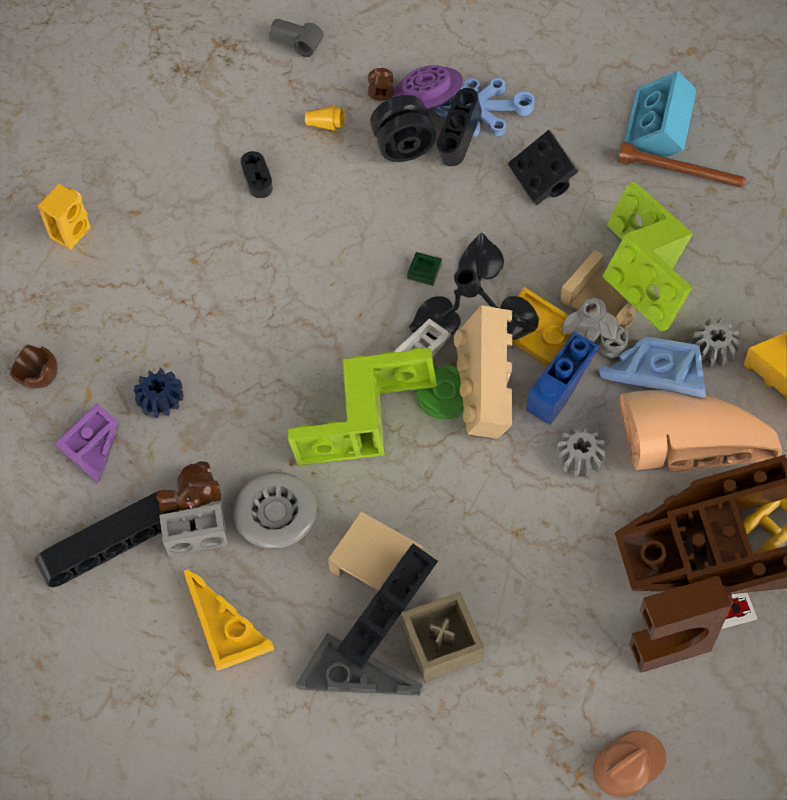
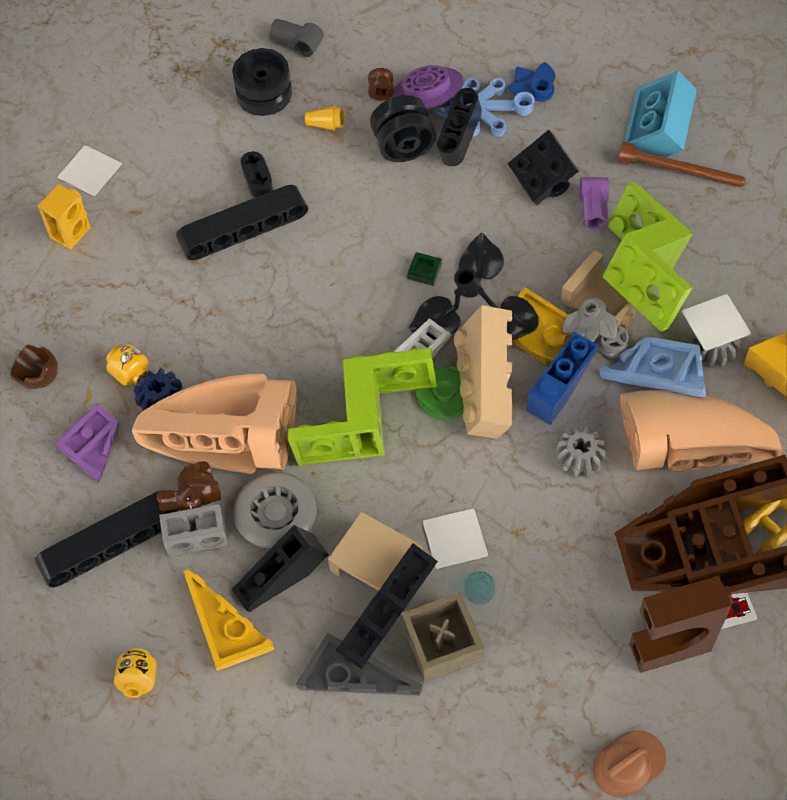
(89, 170): none -> white sticker
(127, 364): none -> yellow head
(135, 672): none -> yellow head
(225, 421): none -> light nougat panel
(241, 222): none -> black beam
(262, 81): none -> black wheel
(281, 567): none -> black slope
(455, 538): none -> white sticker
(479, 587): none -> clear light blue tile
(536, 83): none -> blue plate
(594, 195): none -> medium lavender piece
(716, 322): none -> white sticker

